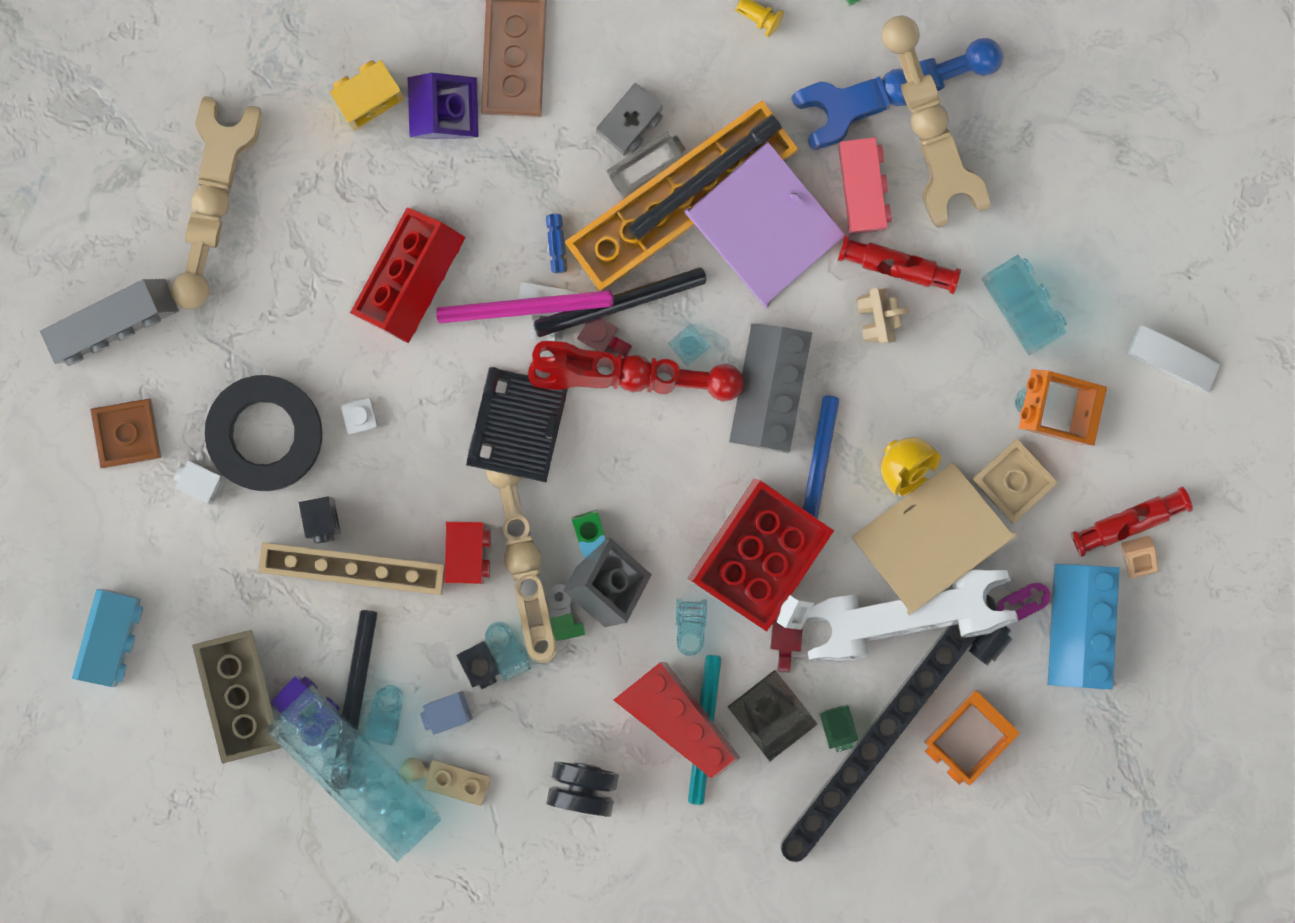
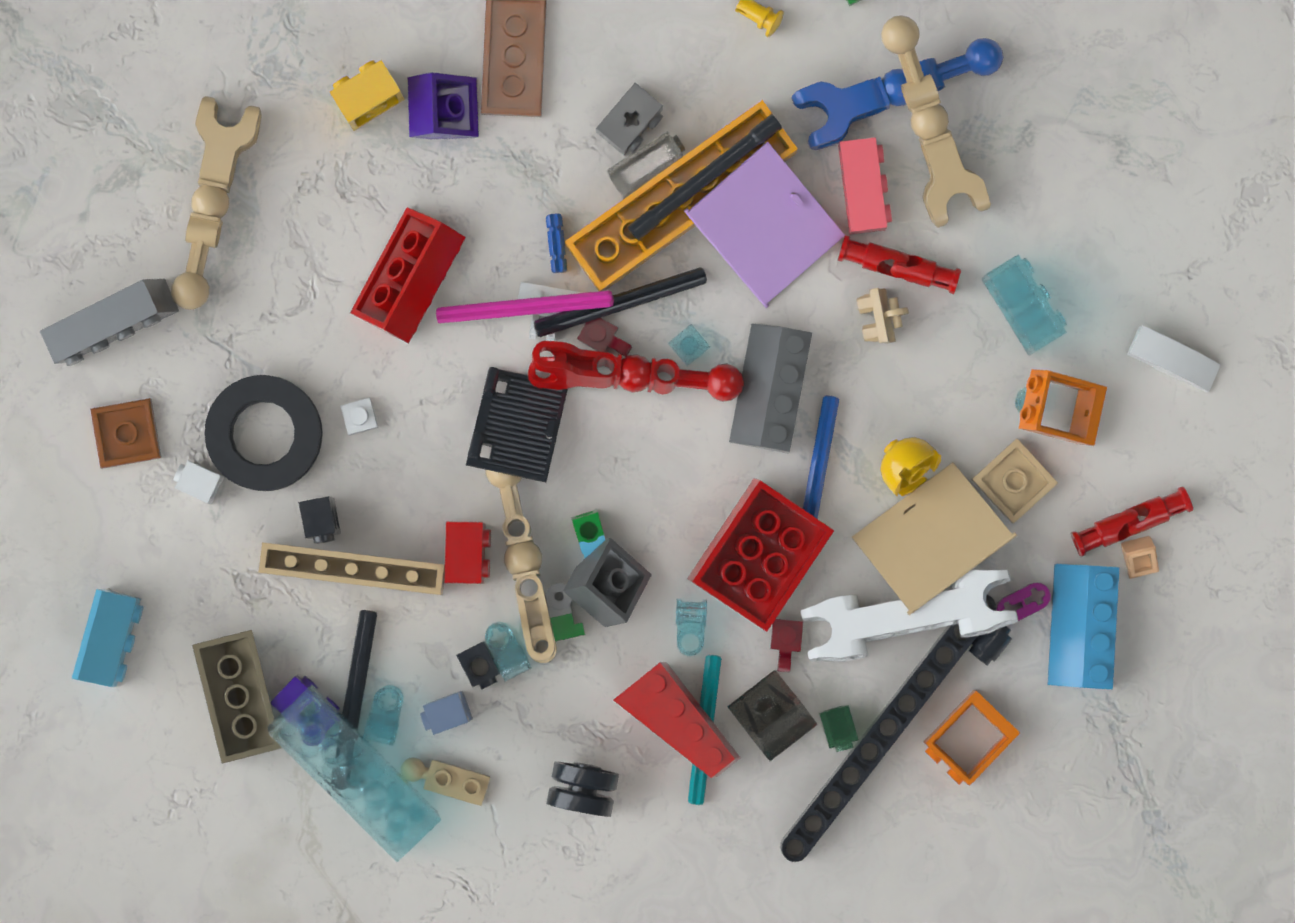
(795, 612): white plate -> none

